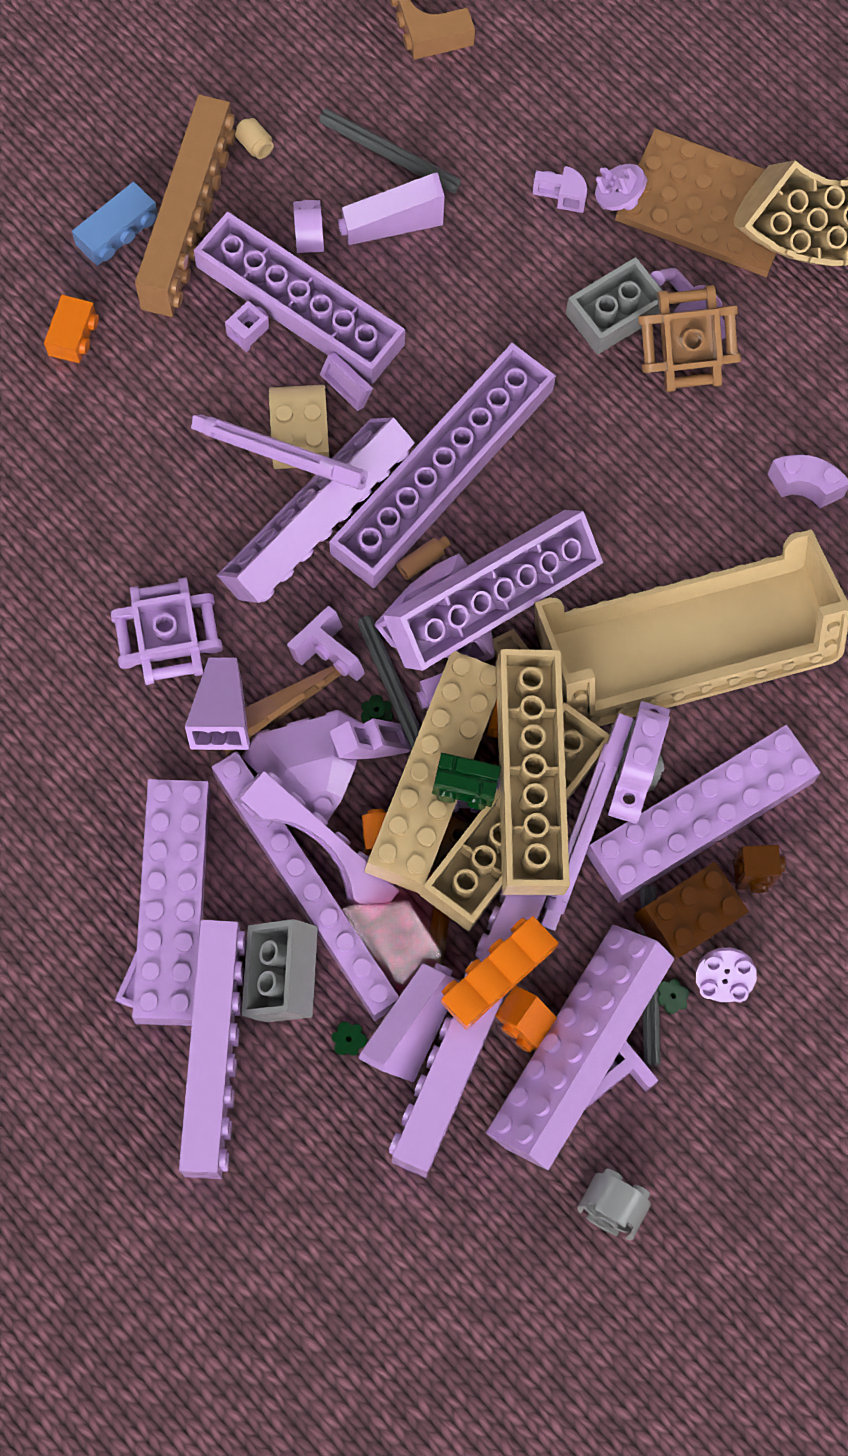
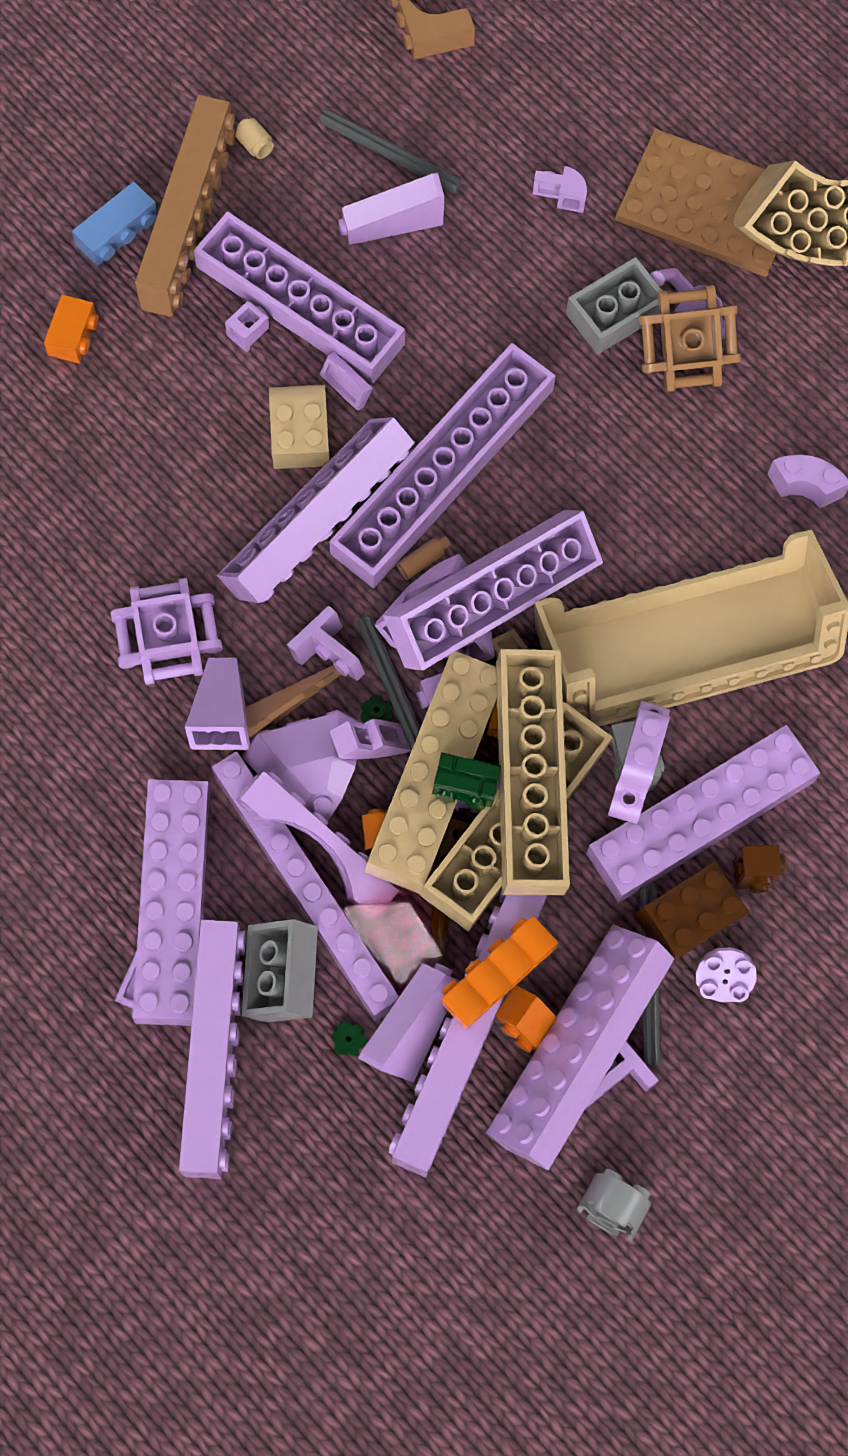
(281, 451): lavender piece -> none
(308, 226): lavender brick -> none
(589, 815): lavender piece -> none
(620, 187): lavender plate -> none
(678, 993): dark green plant -> none

